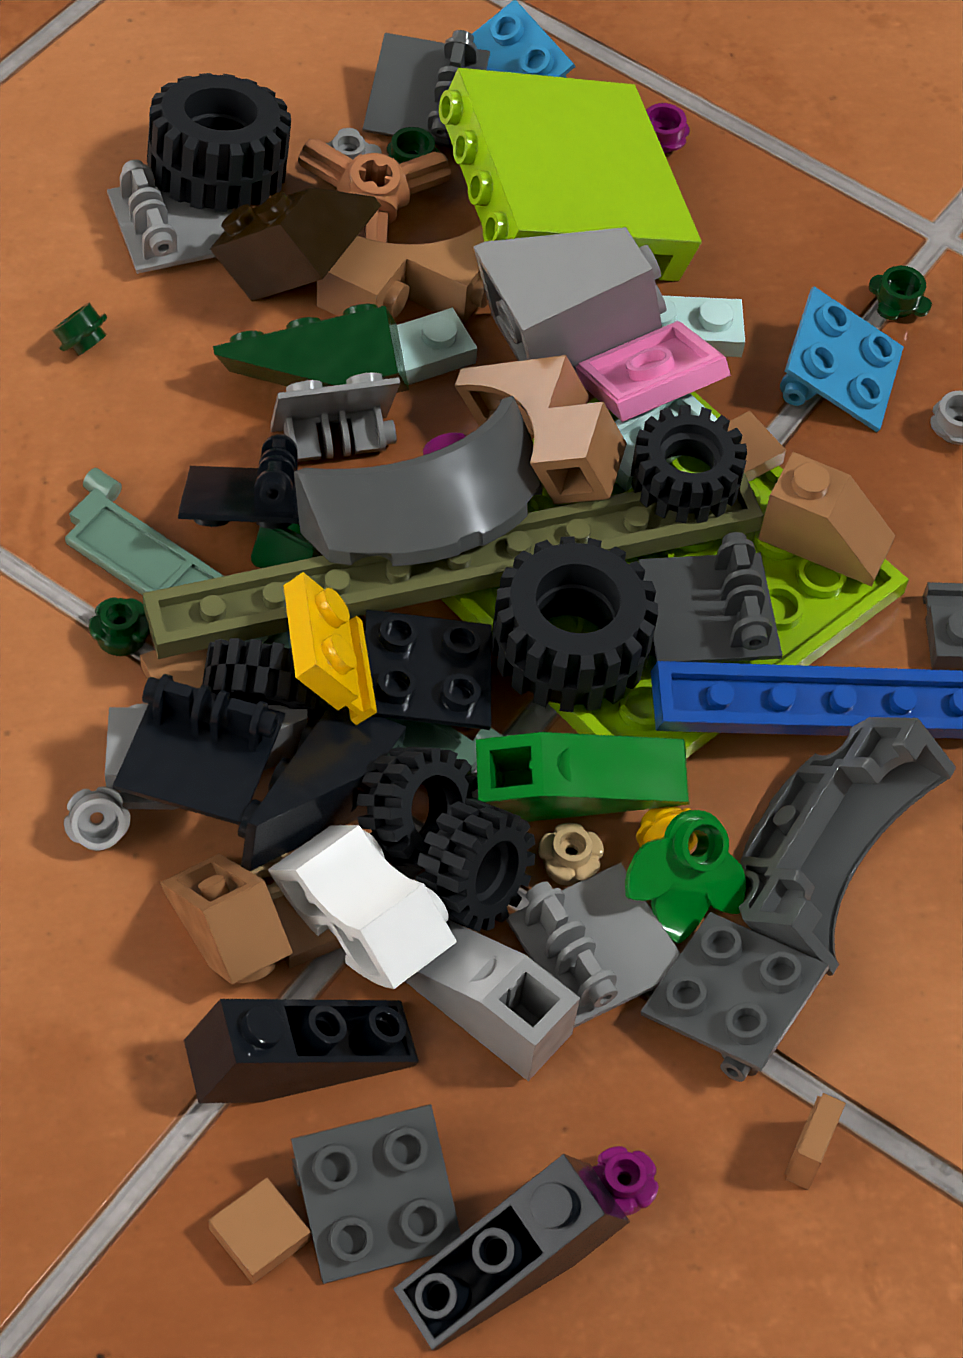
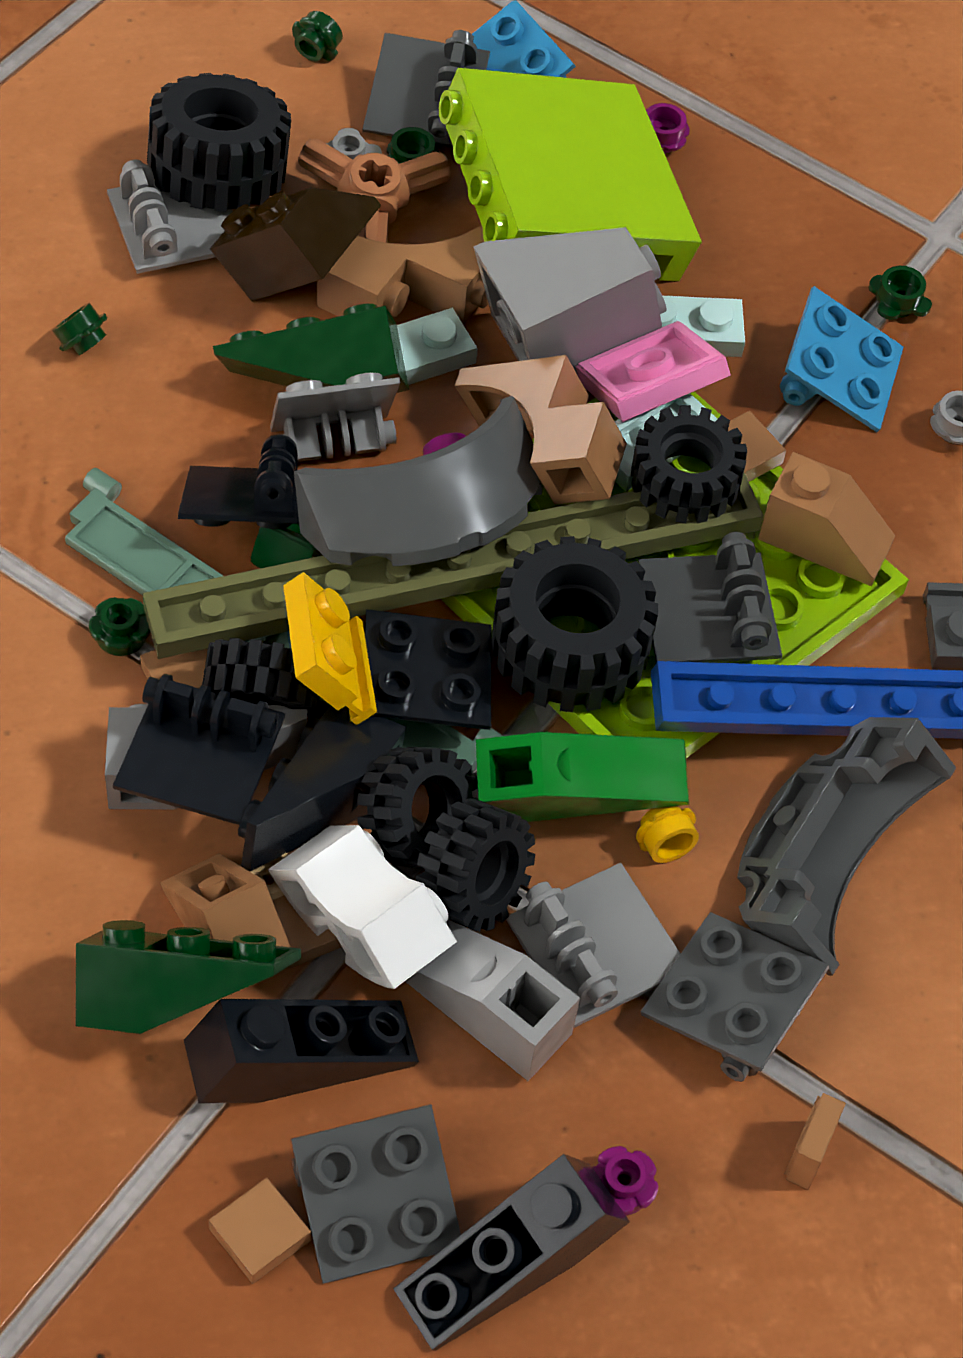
(102, 834): light grey plate -> none
(147, 978): none -> dark green slope
(317, 36): none -> dark green plate
(567, 868): tan plate -> none
(687, 883): green plate -> none

